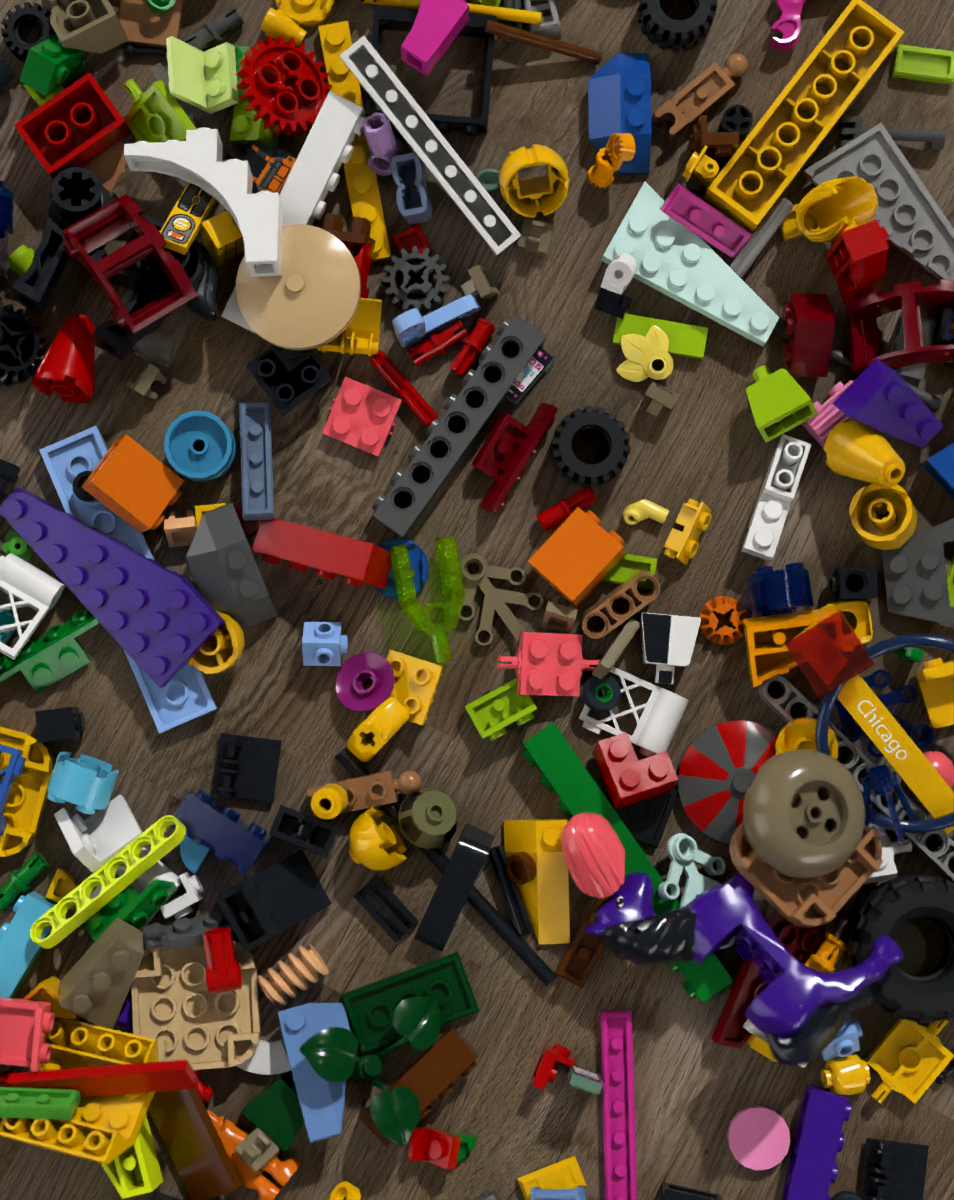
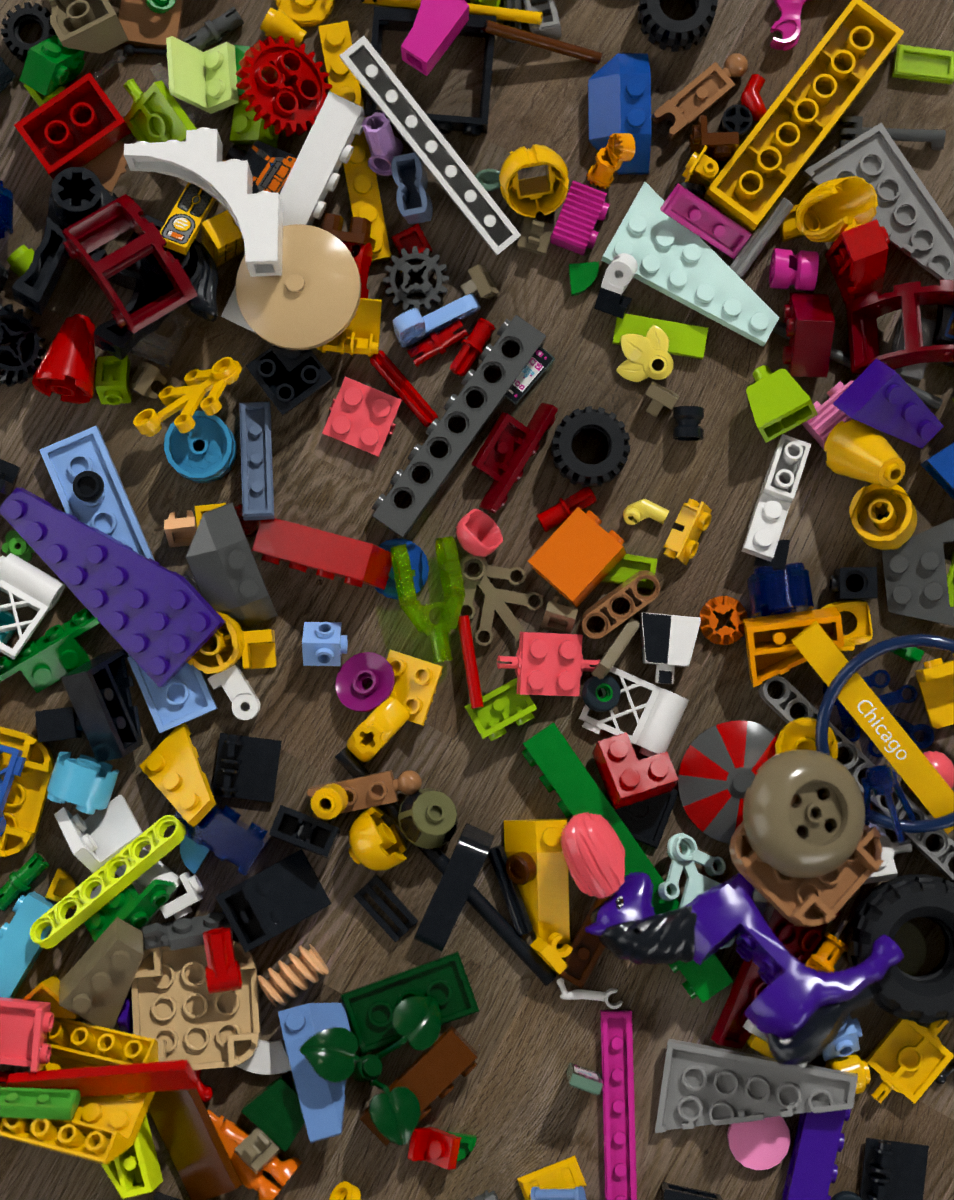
(105, 705): none -> black wedge
(113, 380): none -> lime bracket
(134, 484): orange brick -> none
(179, 777): none -> yellow wing
(222, 373): none -> yellow plant
(243, 698): none -> white leg
(259, 649): none -> yellow panel
(470, 662): none -> red bar
(478, 533): none -> coral hair
(546, 1069): red bracket -> none
(549, 952): none -> yellow tile
(579, 217): none -> dark pink brick
(582, 276): none -> green tile
(587, 994): none -> white piece
(688, 420): none -> black wheel
(731, 1087): none -> light grey wing
(751, 98): none -> red arm
(779, 559): none -> black tile
(793, 269): none -> dark pink wheel
(829, 653): clear red plate -> none

